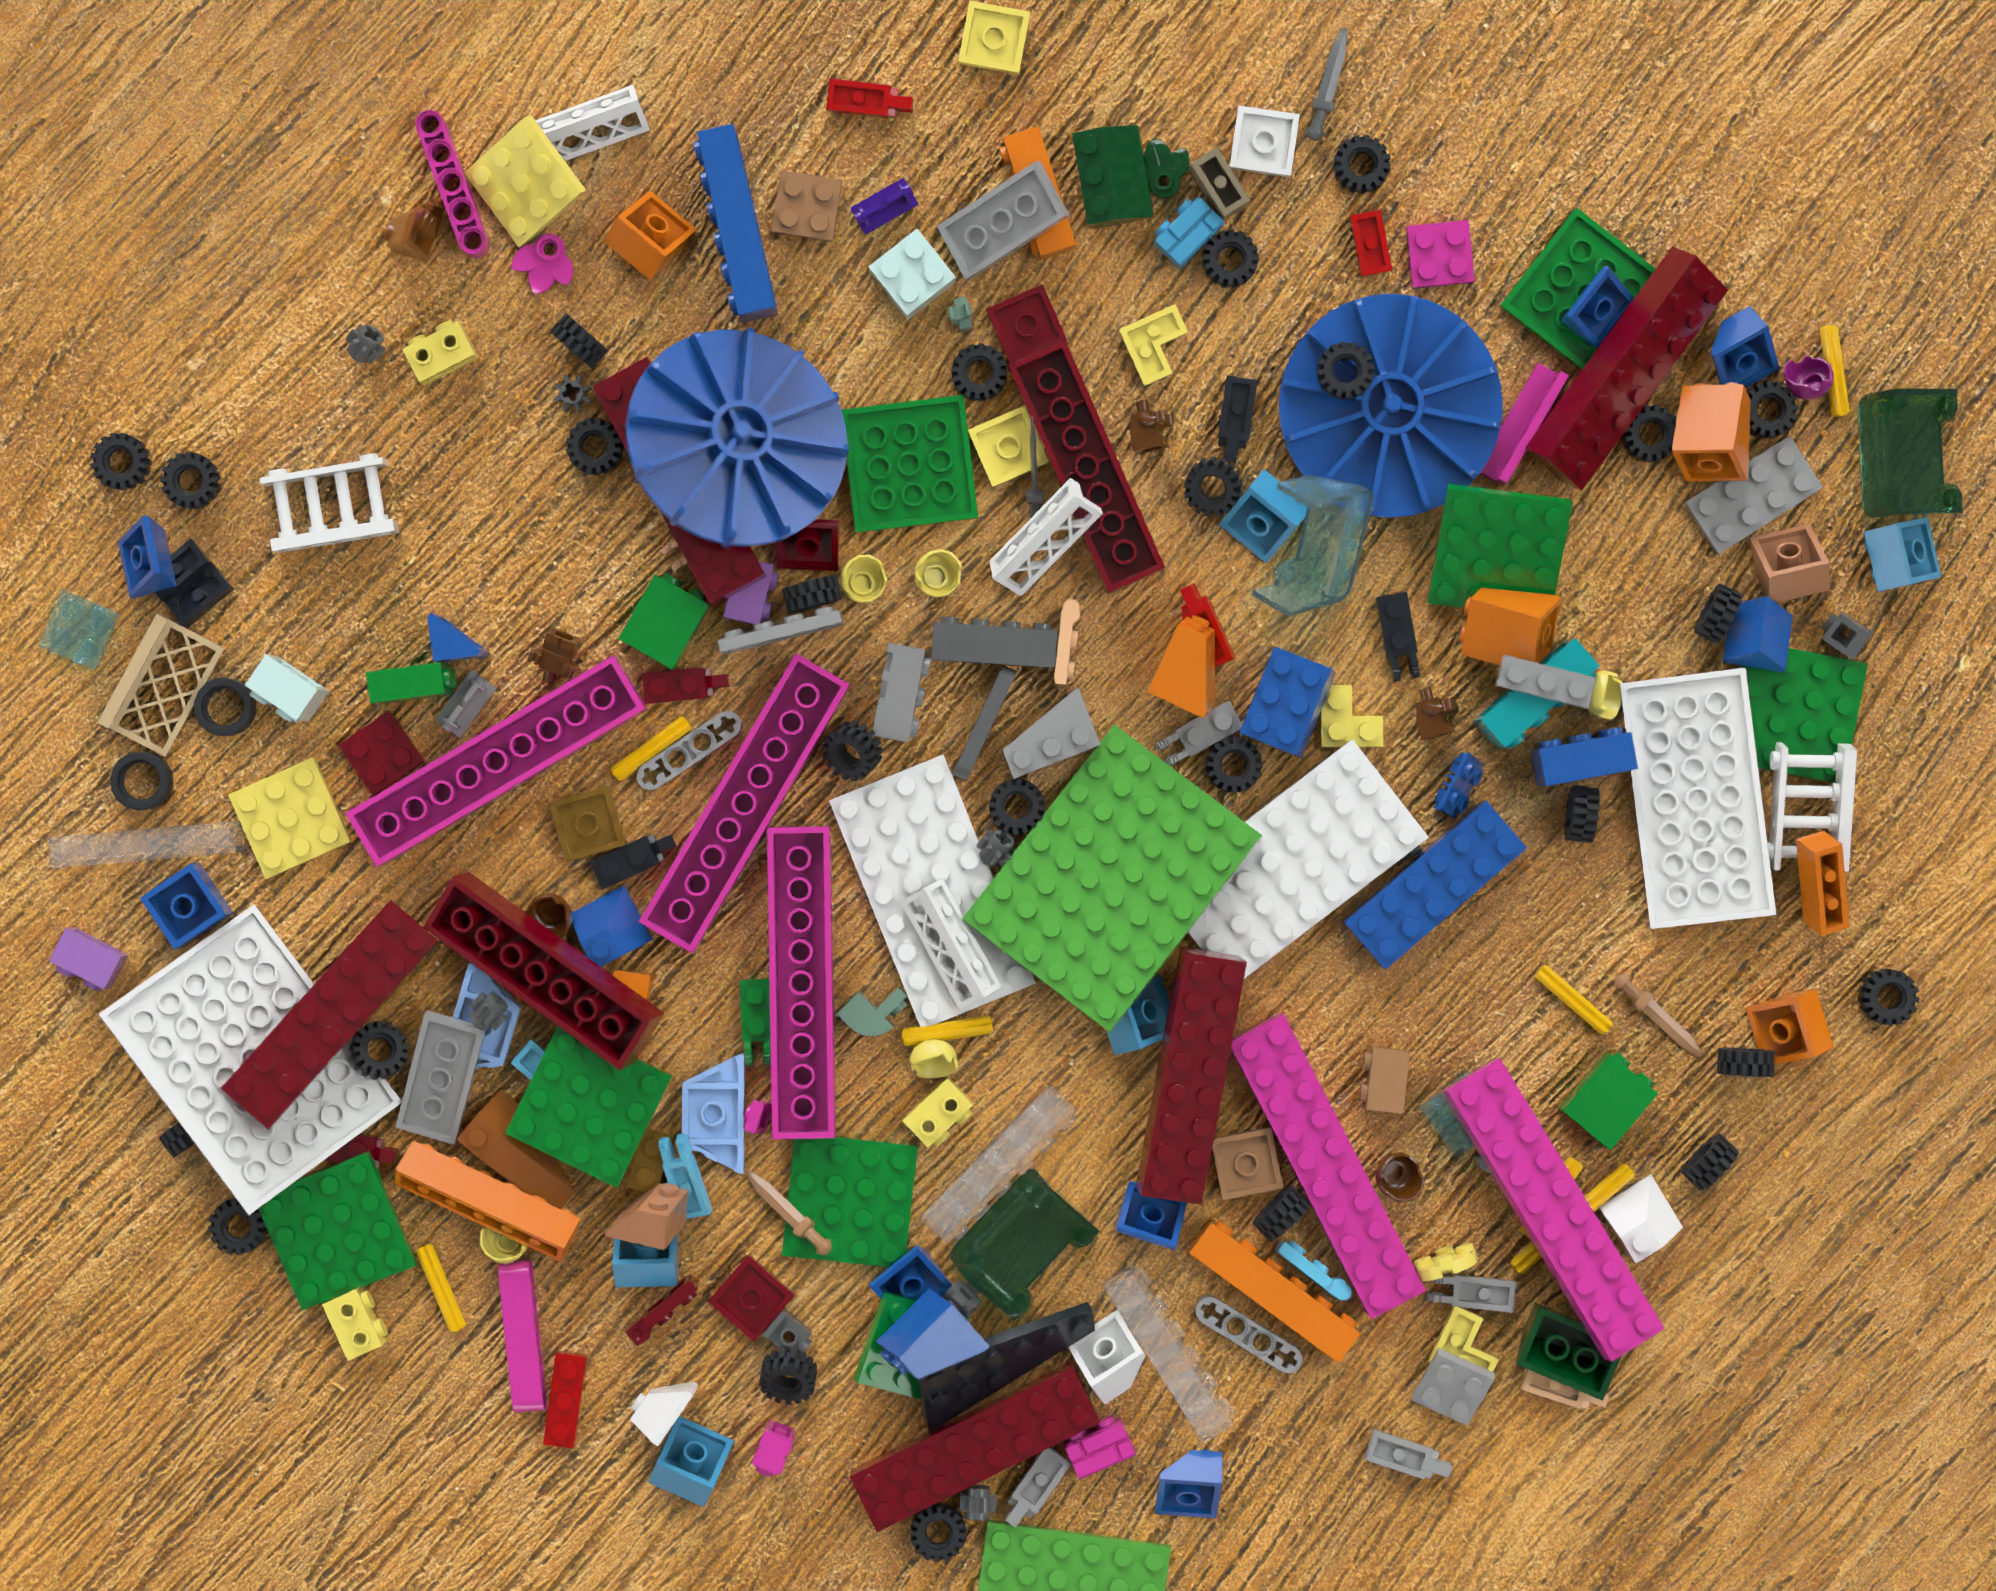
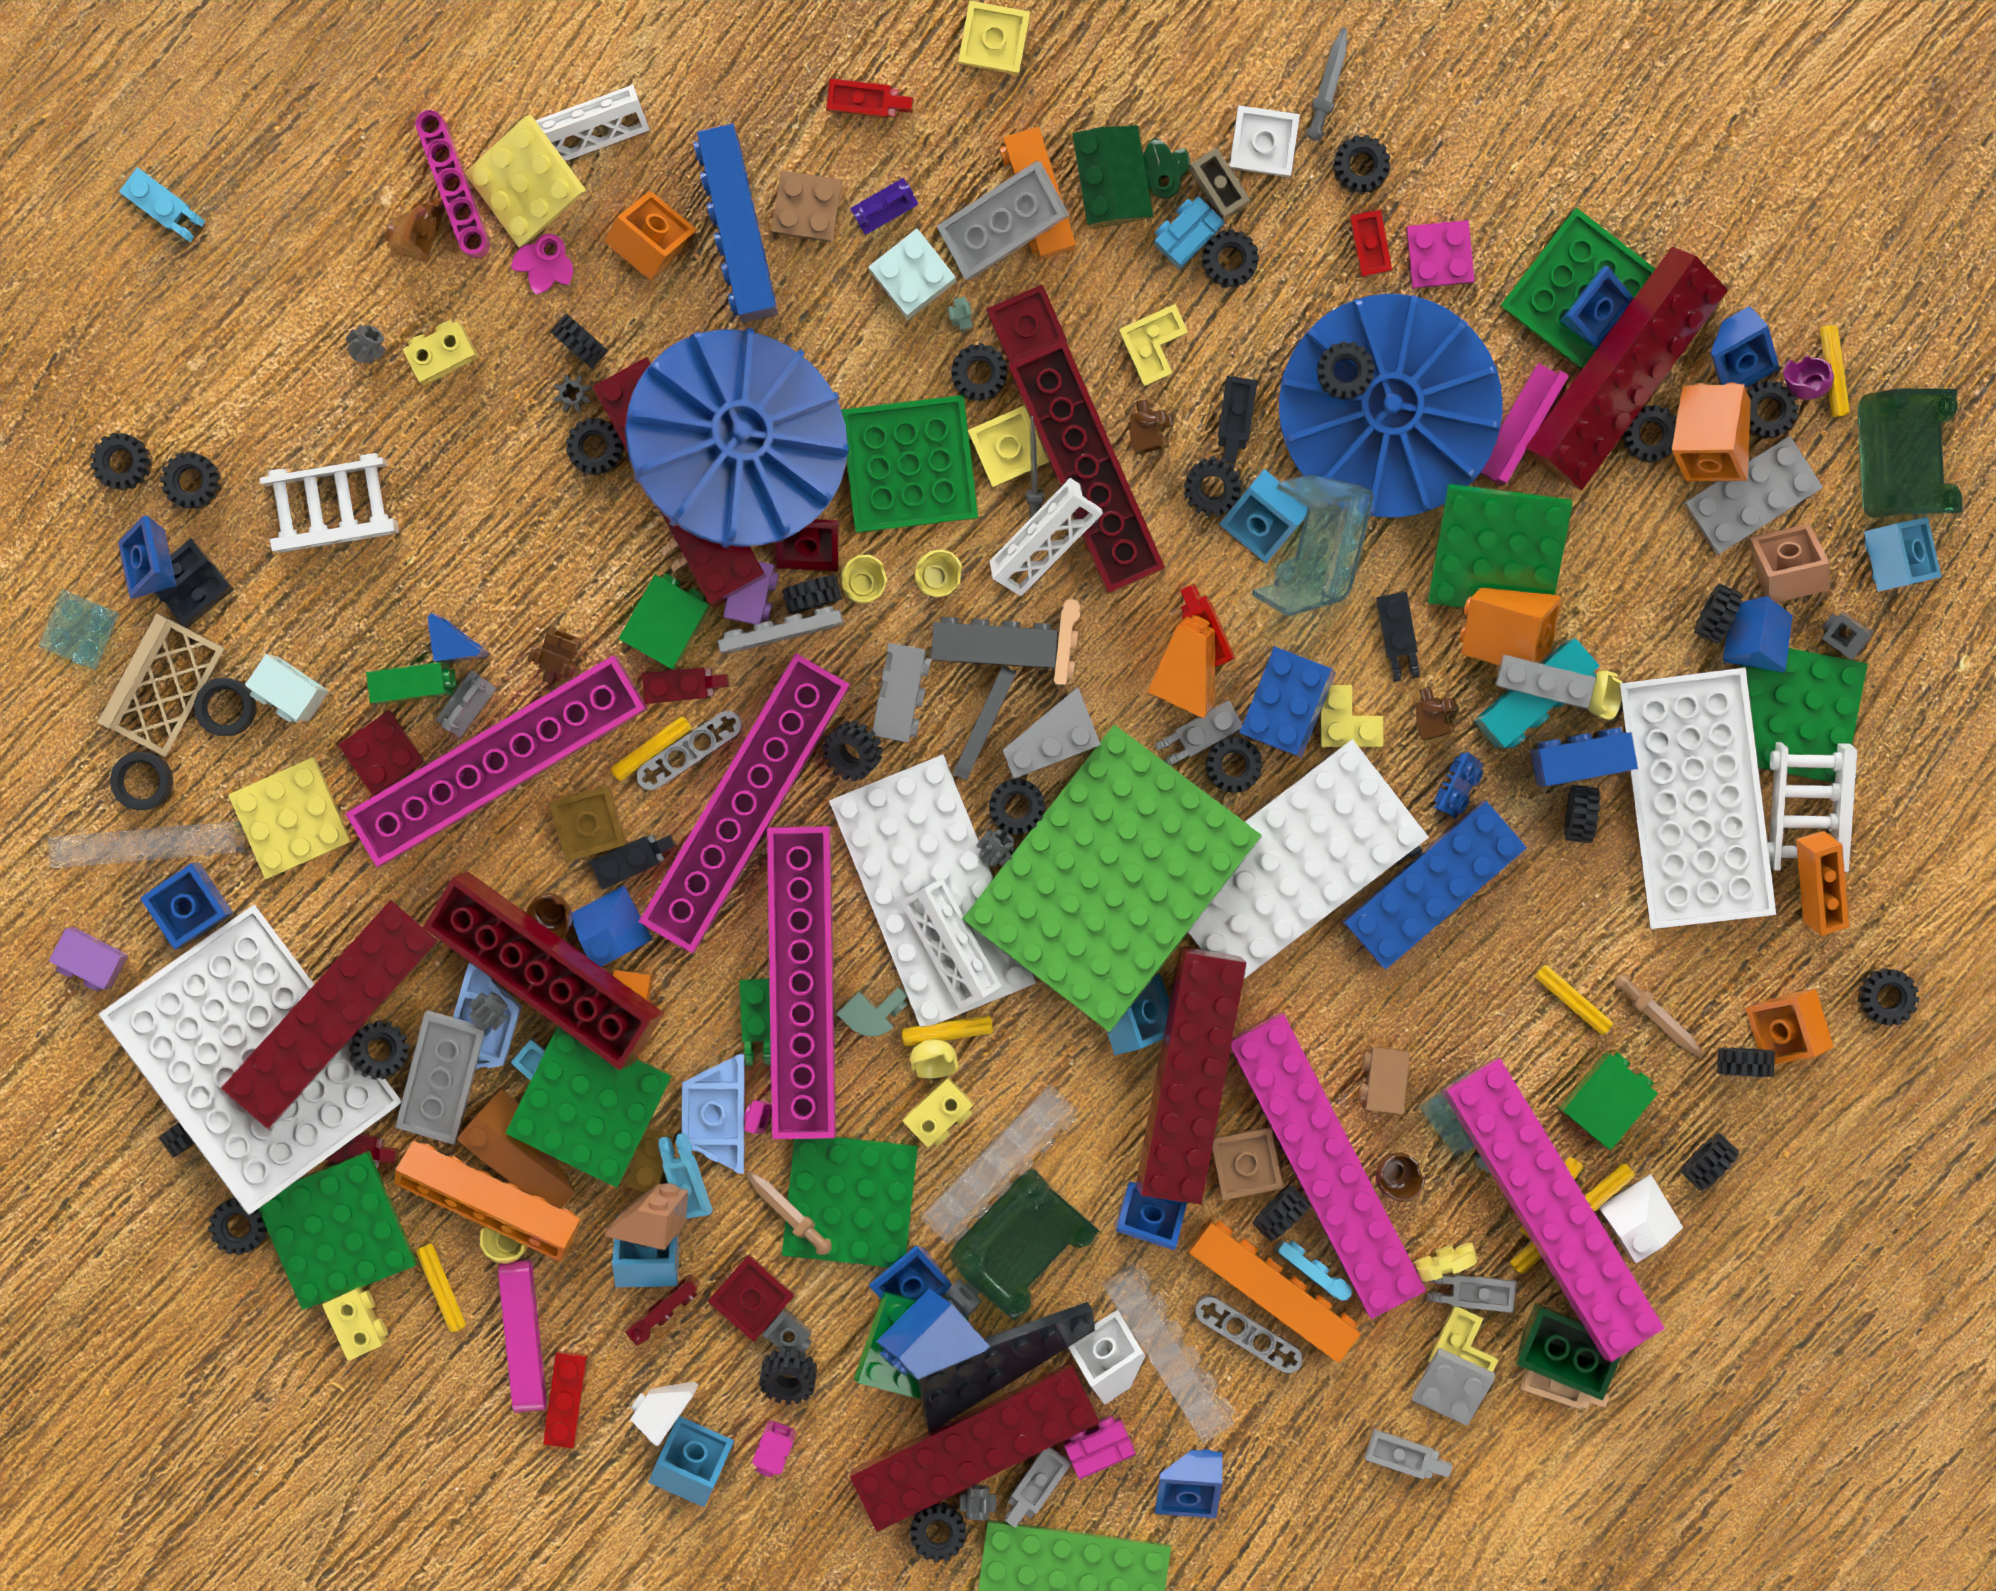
(159, 202): none -> medium azure hinge

